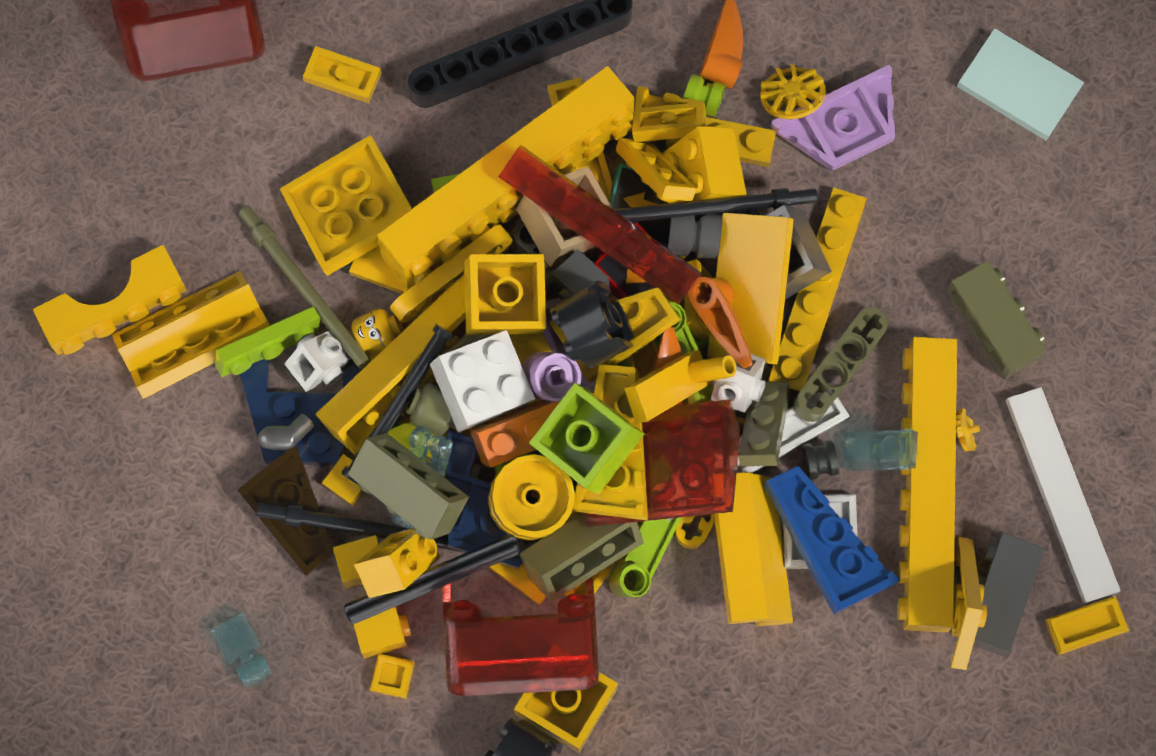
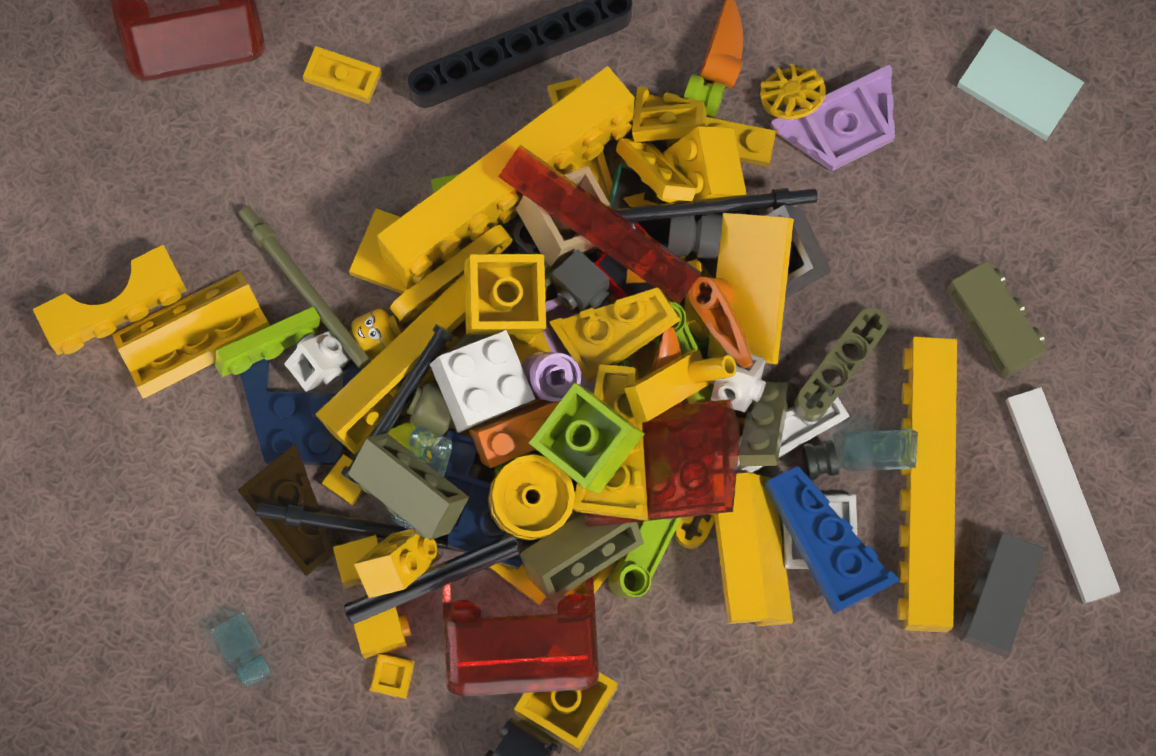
(285, 436): flat silver arm -> none
(346, 204): yellow plate -> none
(592, 325): black brick -> none
(815, 300): yellow plate -> none
(964, 429): yellow plant -> none
(968, 606): yellow wing -> none
(1086, 625): yellow tile -> none

